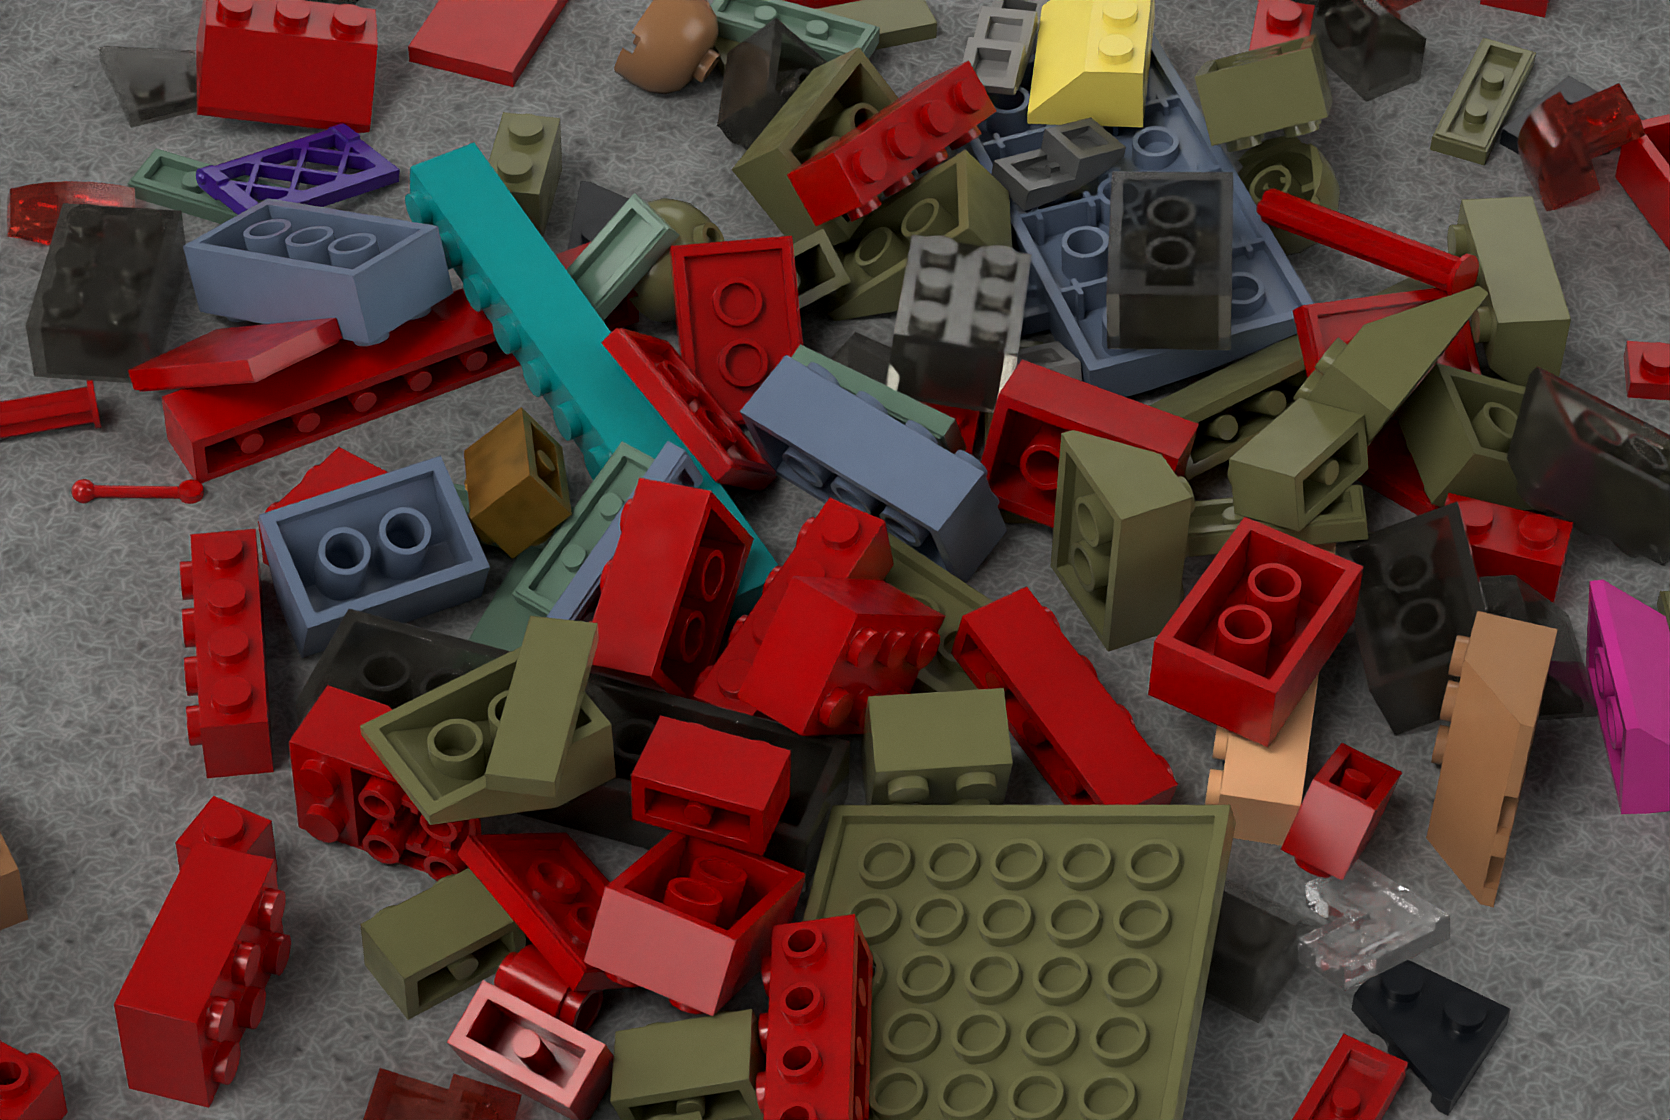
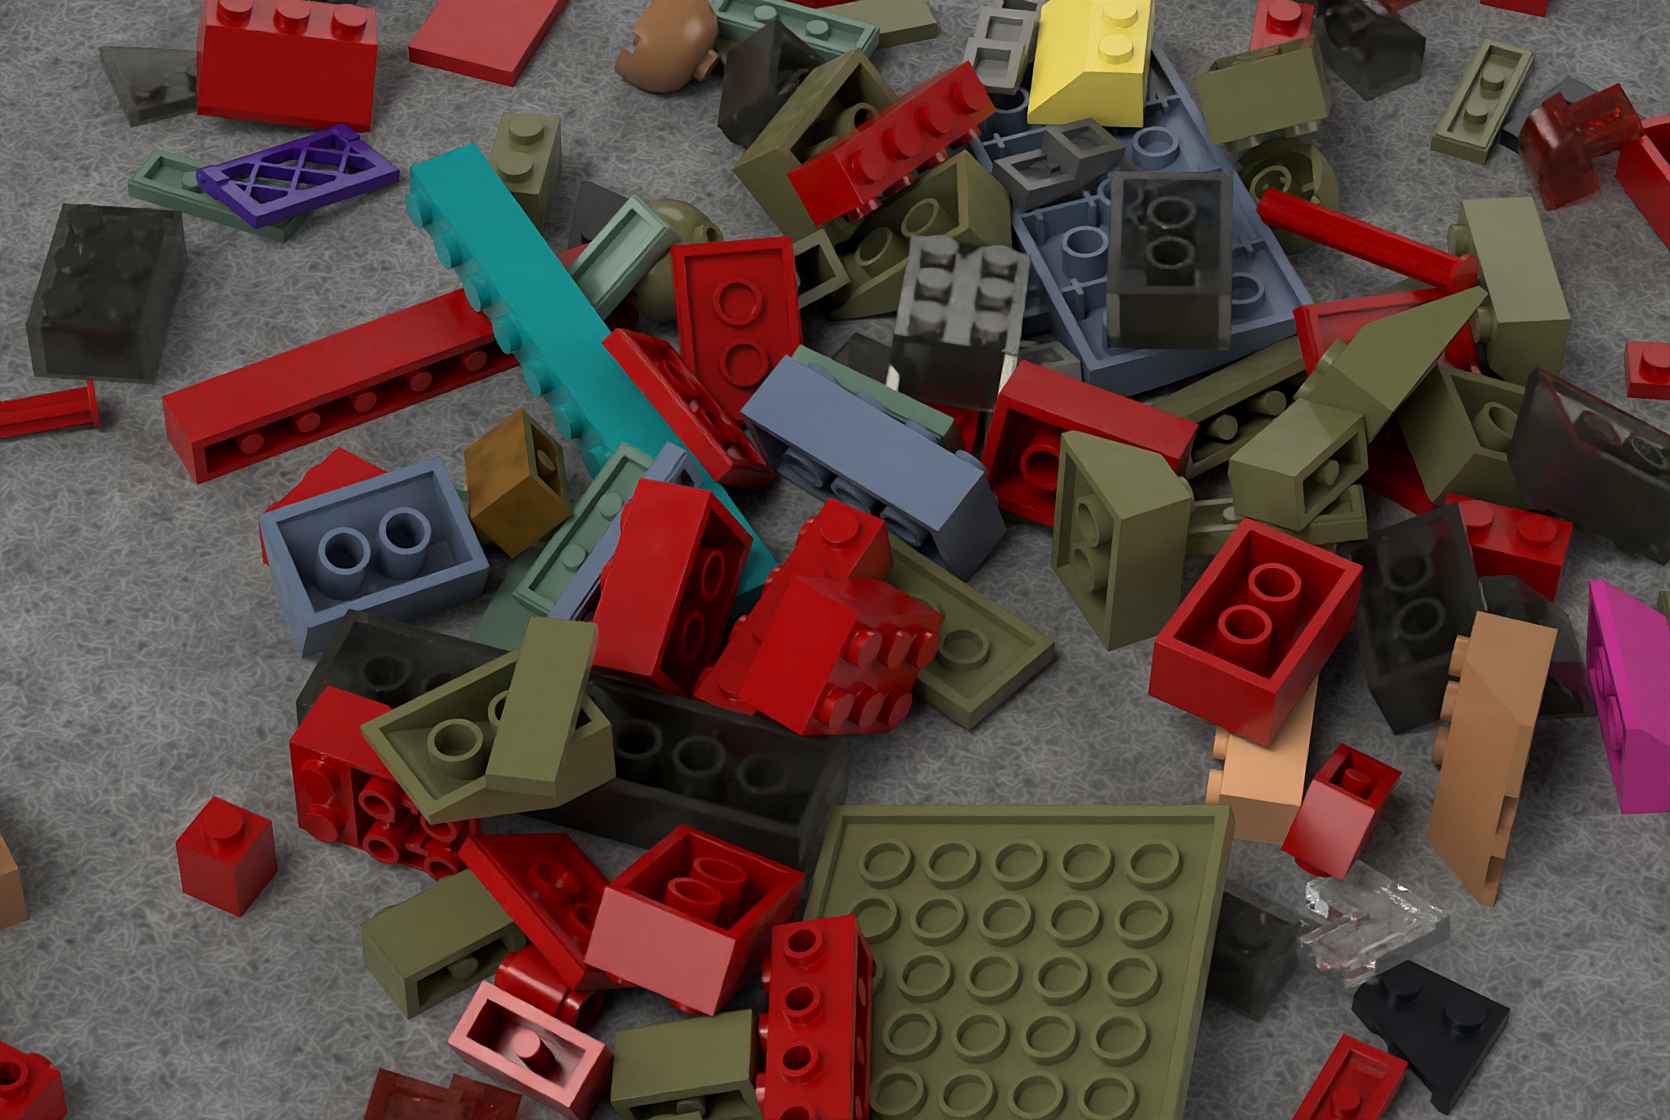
(36, 207): clear red slope -> none
(188, 491): red hinge -> none
(202, 975): red brick -> none
(230, 654): red brick -> none
(235, 355): red tile -> none
(319, 263): sand blue brick -> none
(711, 785): red brick -> none
(936, 748): olive brick -> none
(1059, 707): red brick -> none

